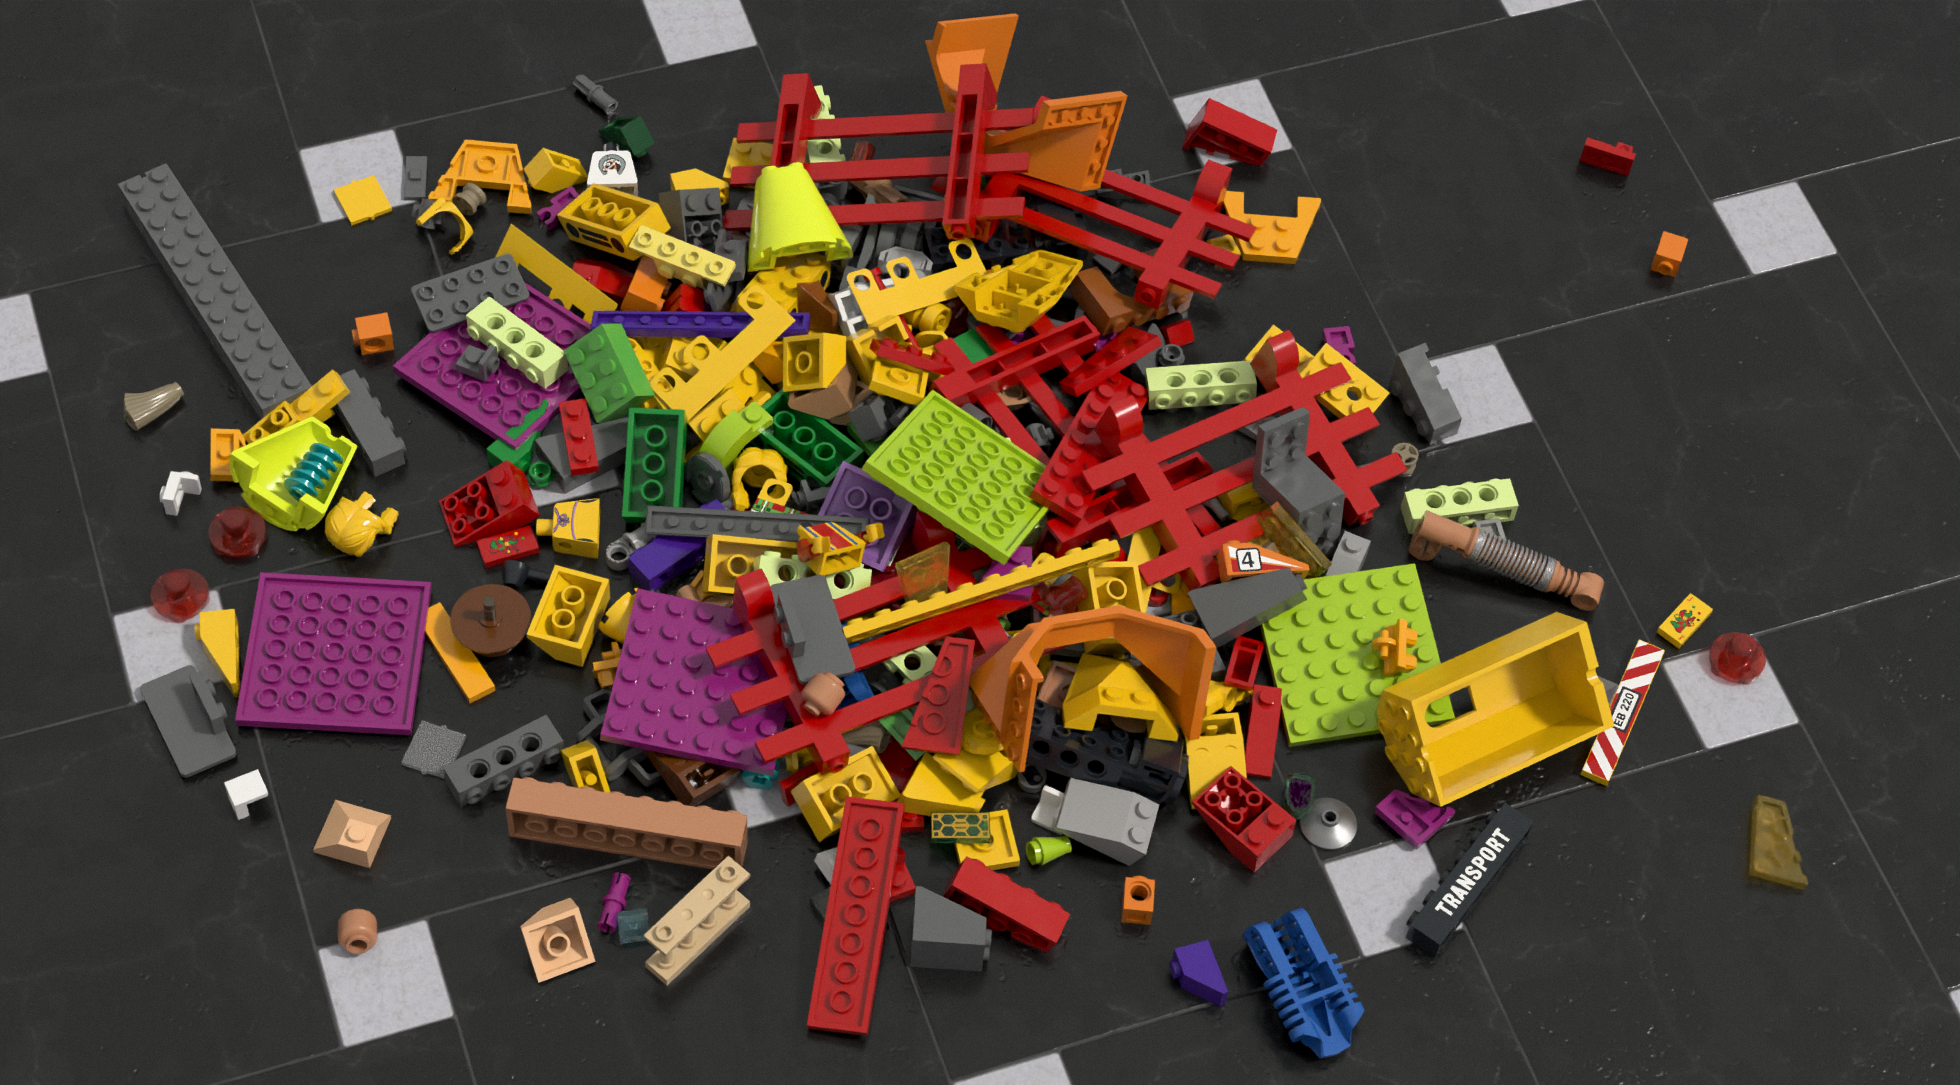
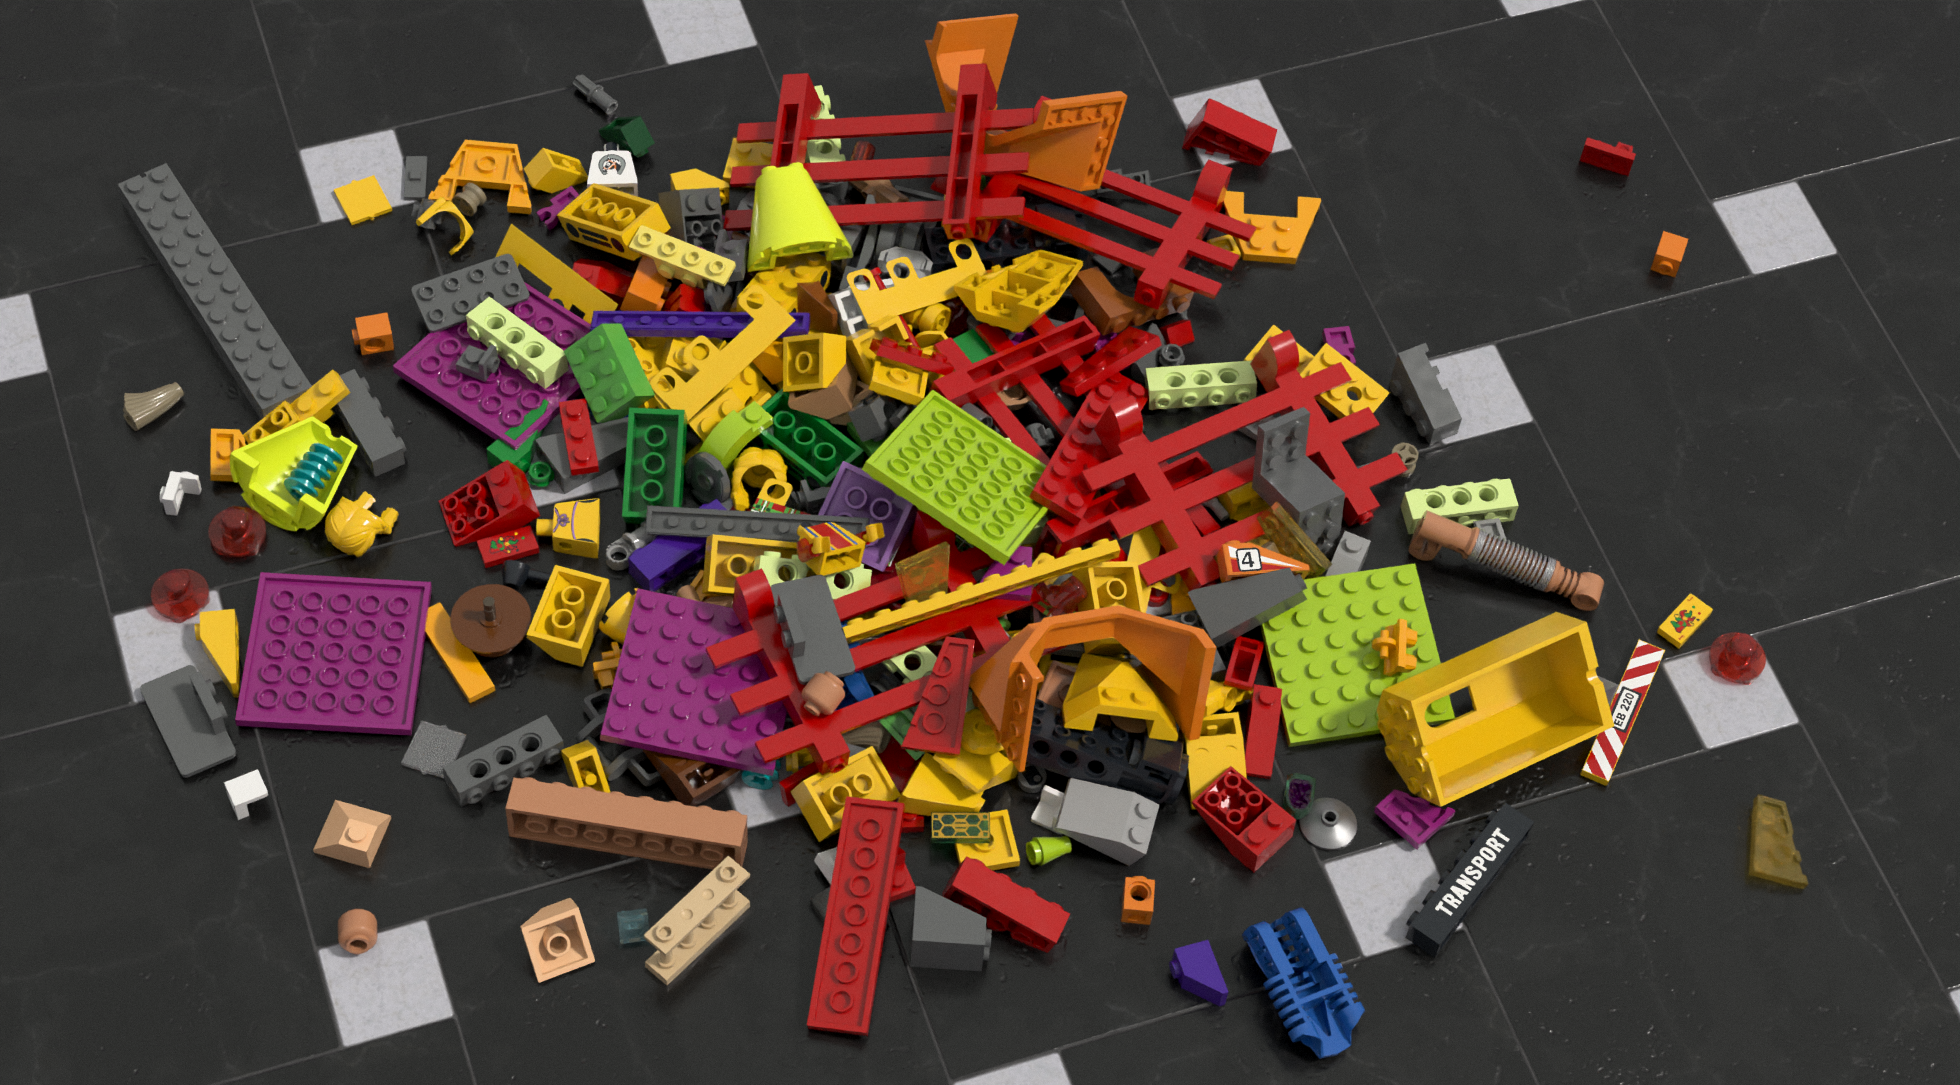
(613, 902): magenta pin -> none

